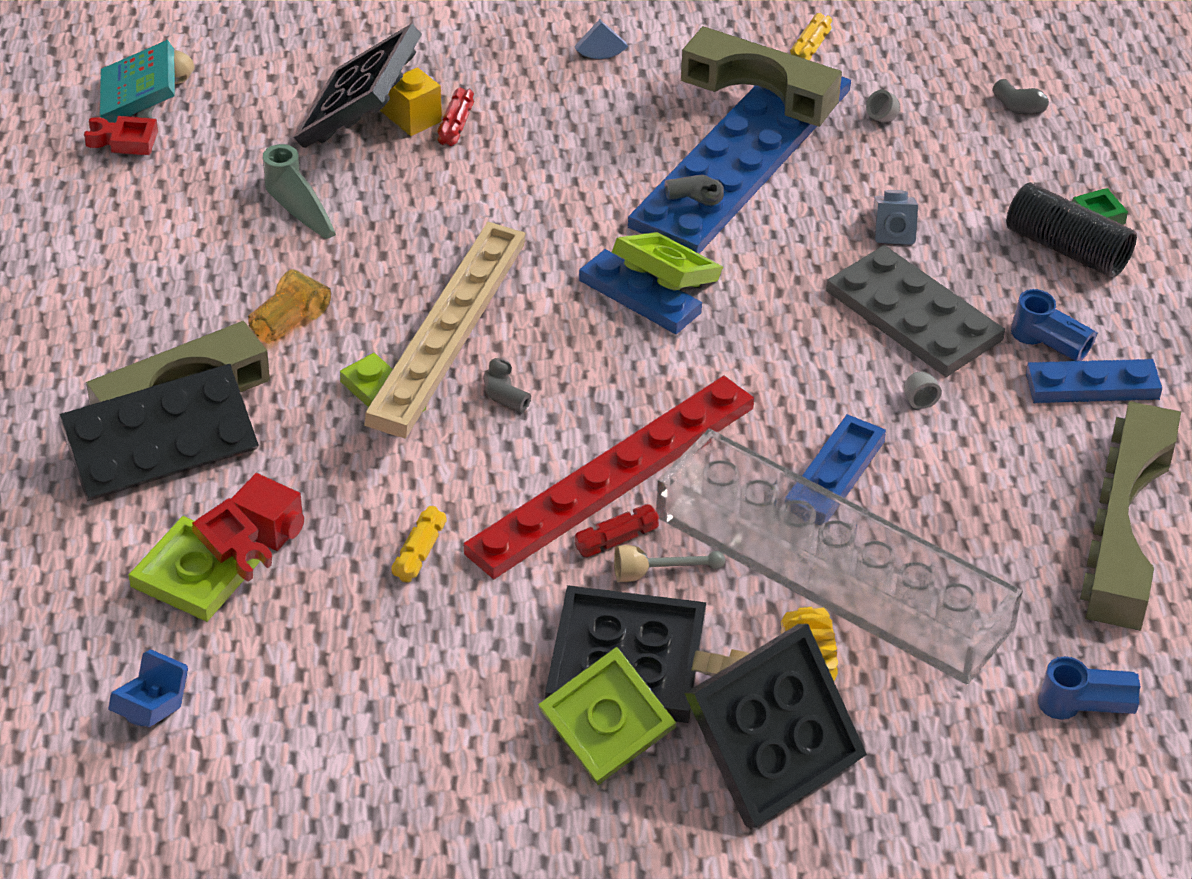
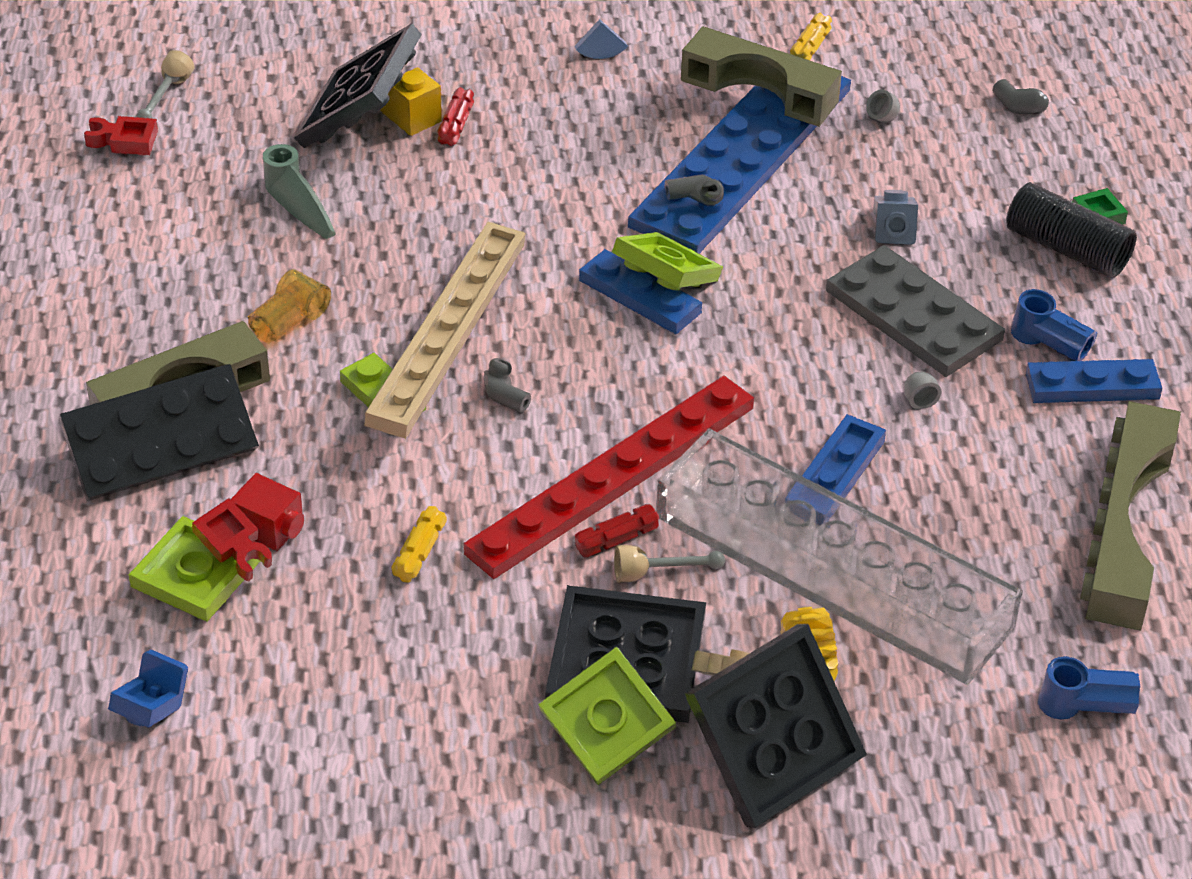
(137, 82): teal tile -> none

